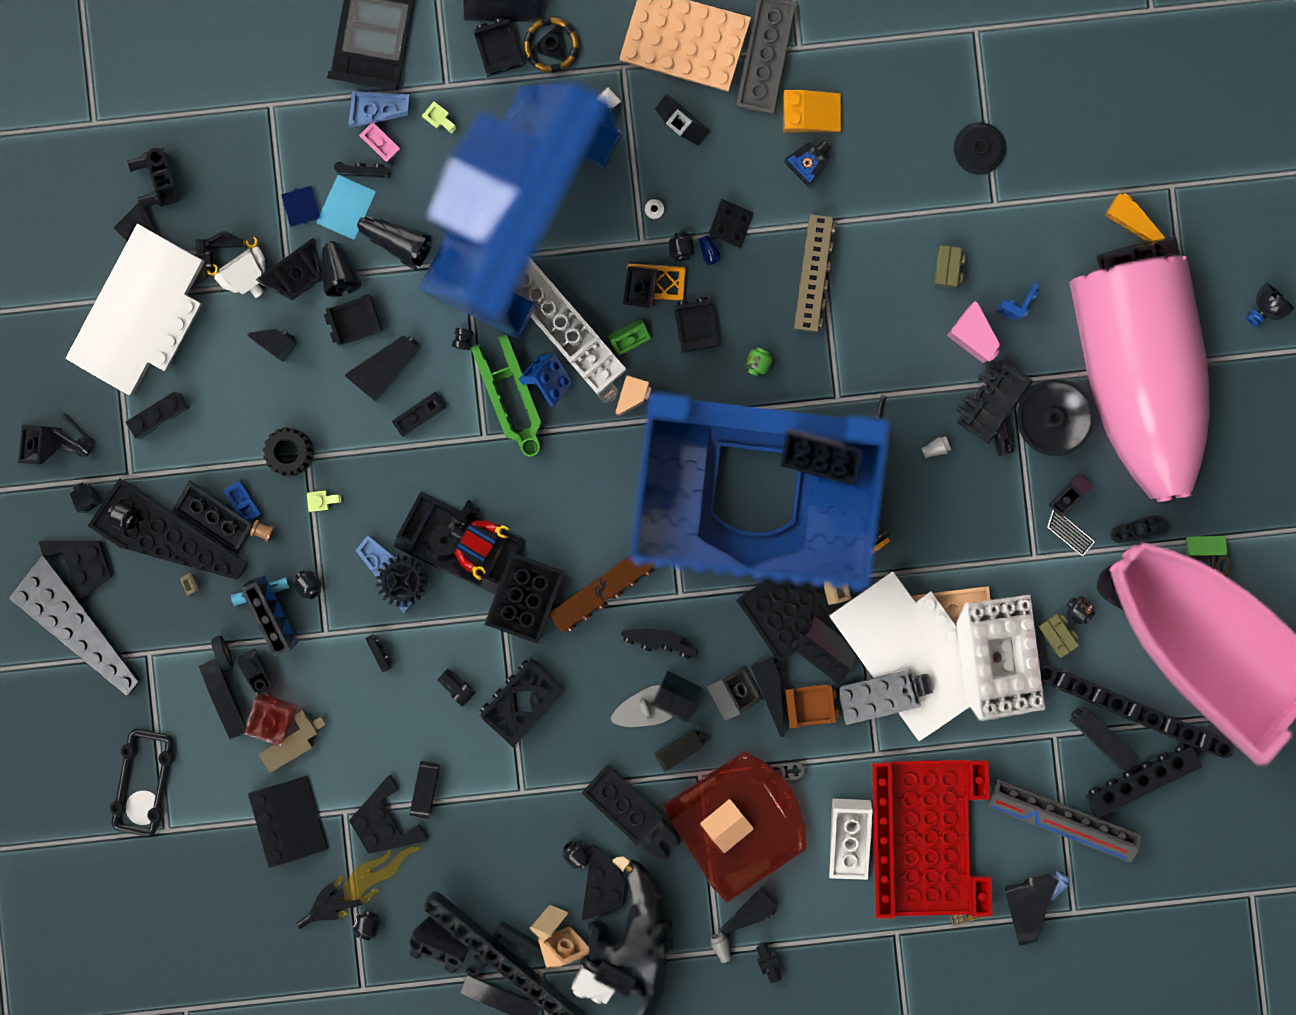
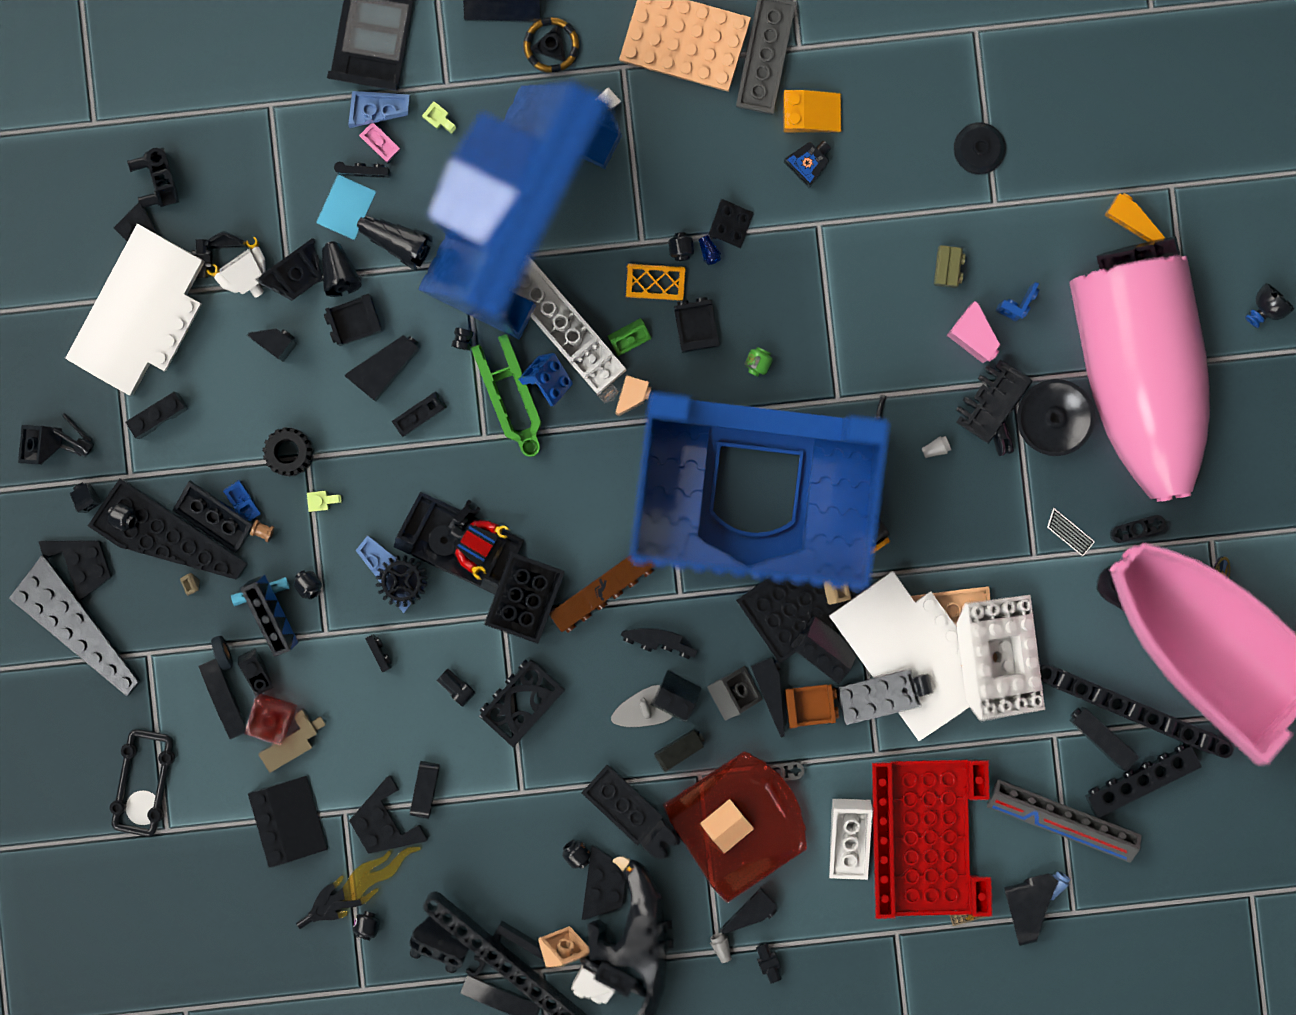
(300, 206): clear blue piece -> none
(498, 47): black panel -> none
(548, 922): tan slope -> none
(640, 287): black slope -> none
(654, 215): white plate -> none
(681, 120): black slope -> none
(813, 273): dark tan brick -> none
(822, 457): black slope -> none
(1058, 634): olive brick -> none
(1070, 495): black slope -> none
(1080, 610): black head -> none
(1206, 546): bright green slope -> none

